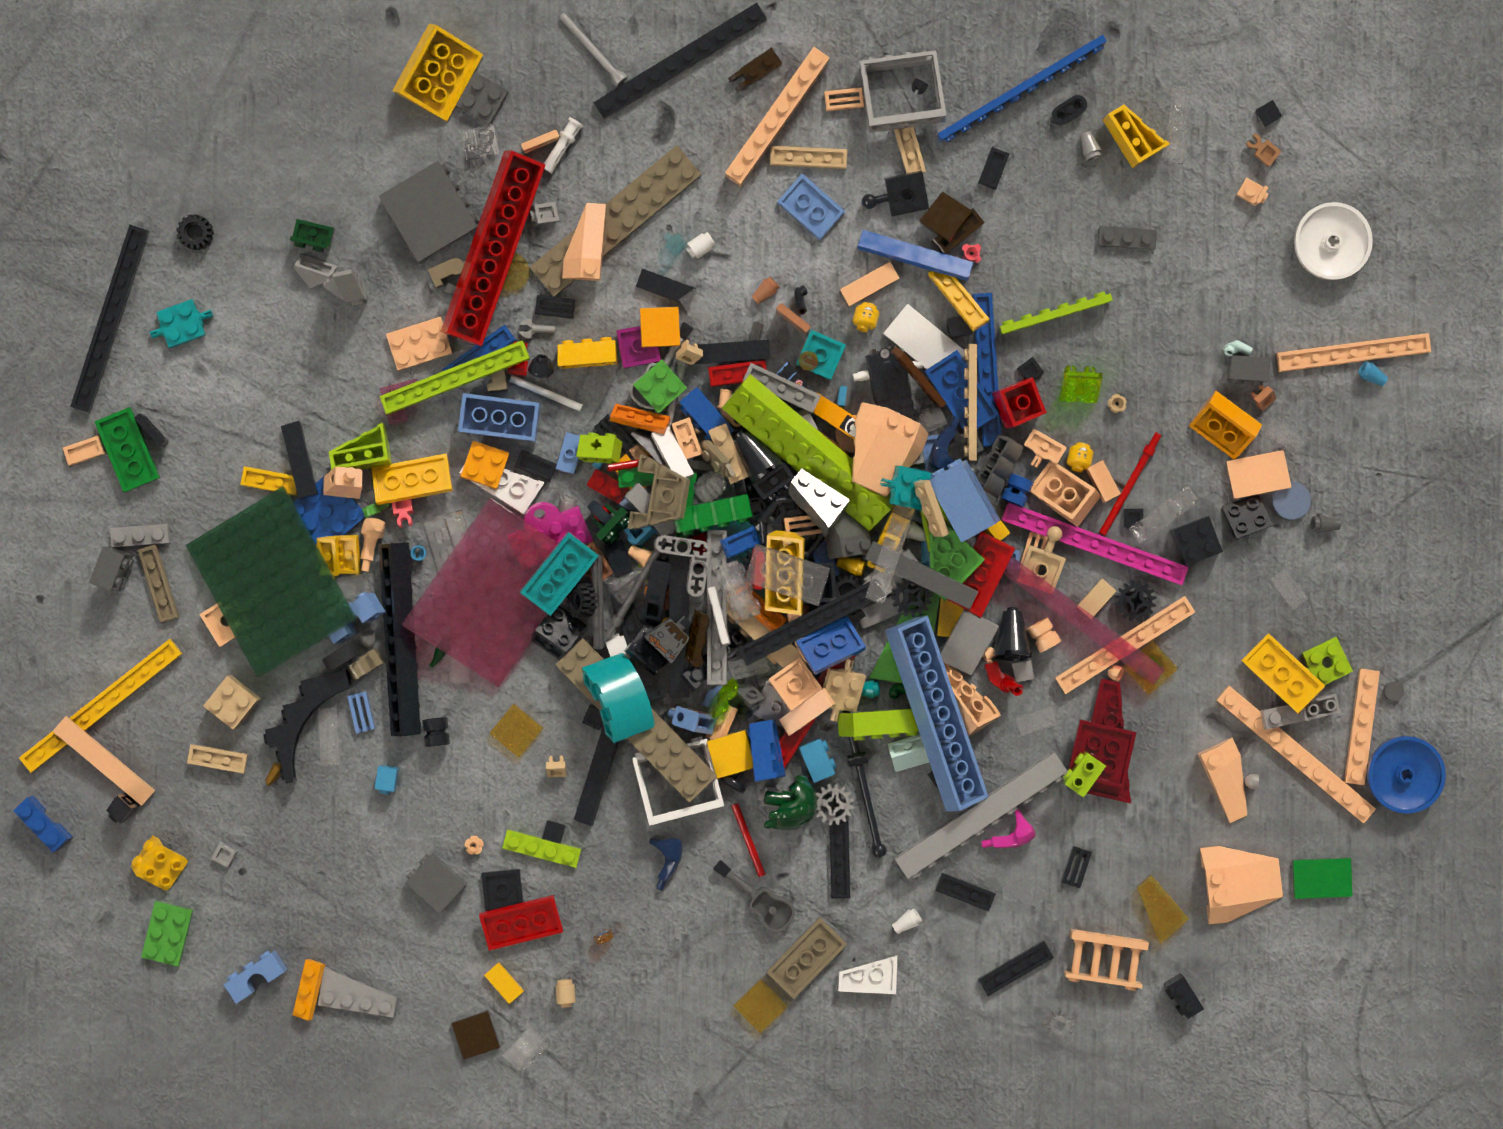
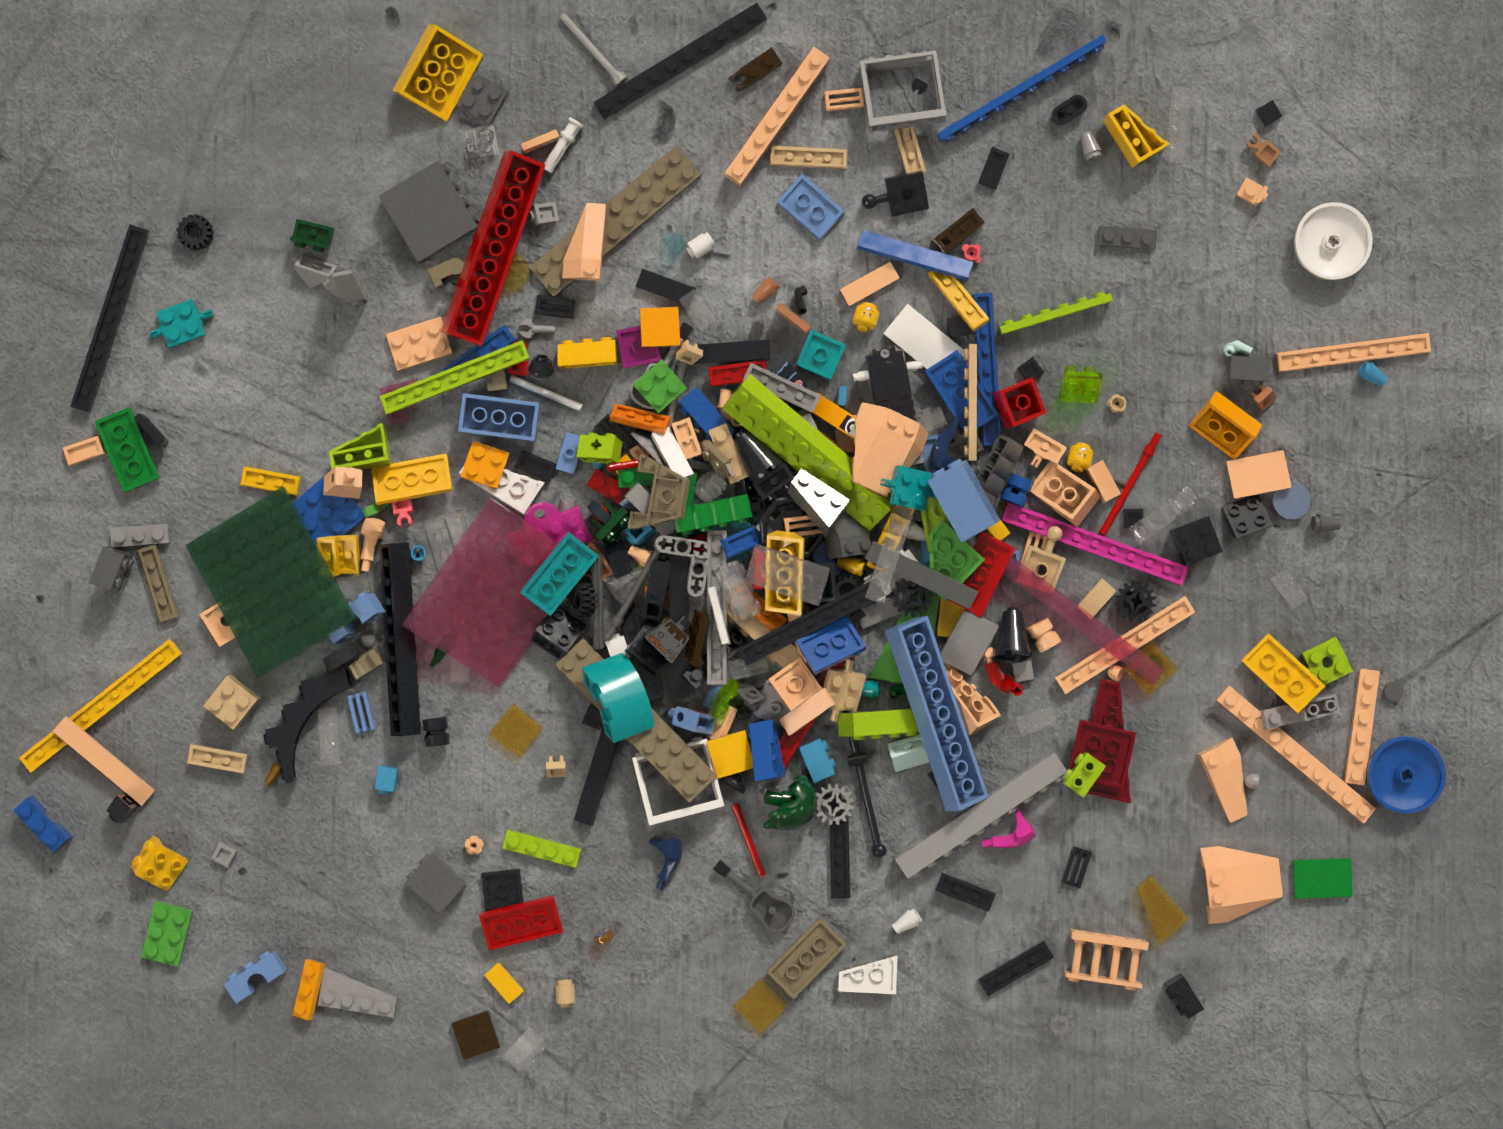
(299, 460): black tile -> none
(554, 831): black tile -> none
(808, 361): clear orange tile -> none
(918, 377): reddish brown tile -> none
(931, 508): tan plate -> none
(946, 217): dark brown tile -> none

